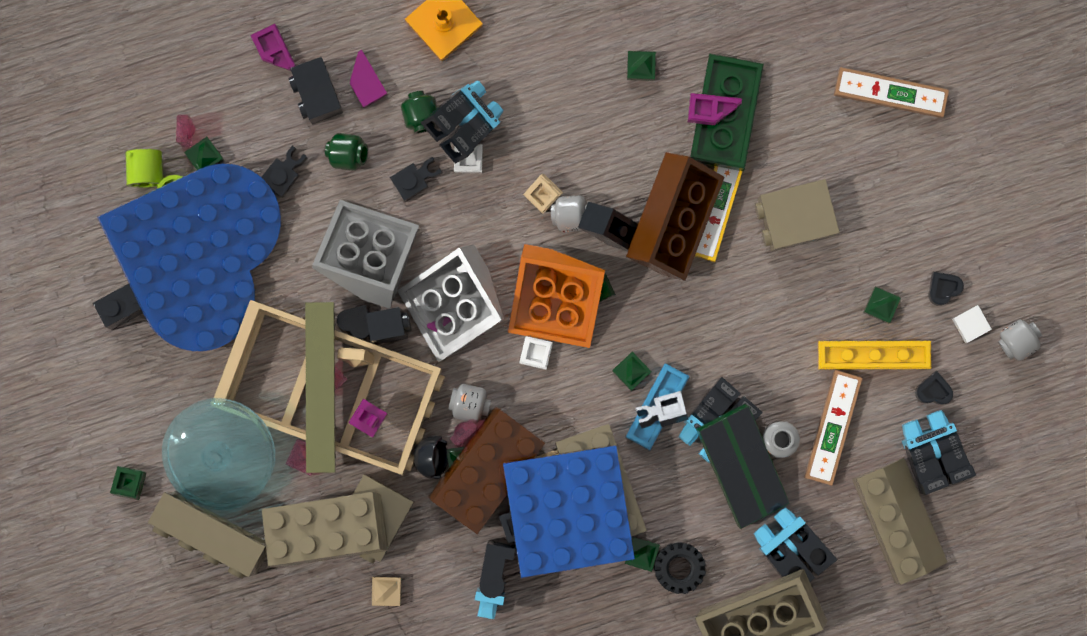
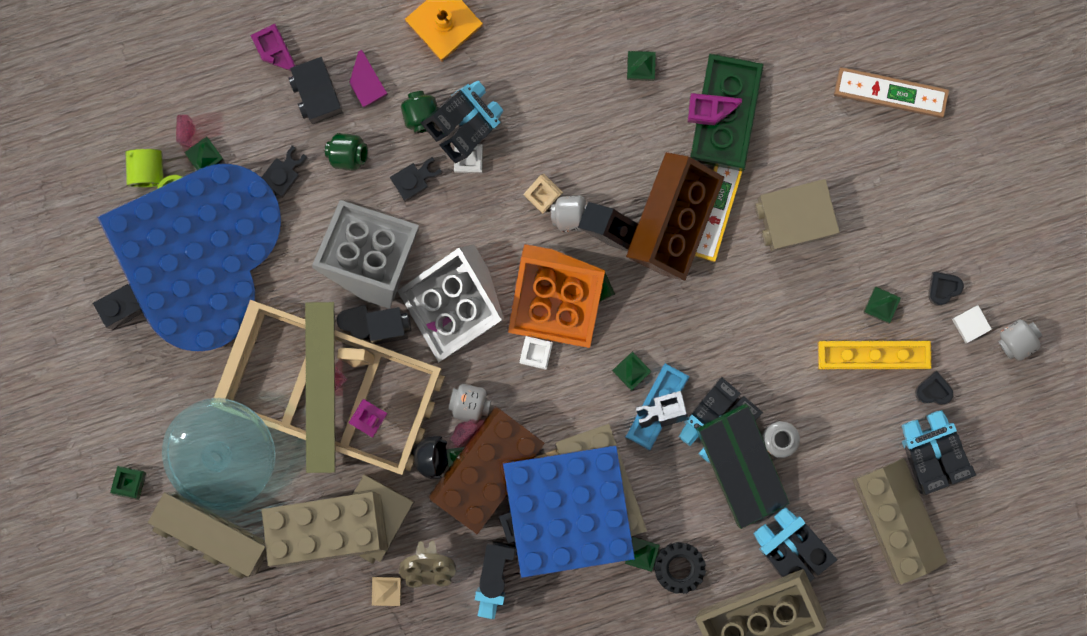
(297, 457): clear pink tile -> none
(427, 567): none -> dark tan plate
(833, 427): tile -> none

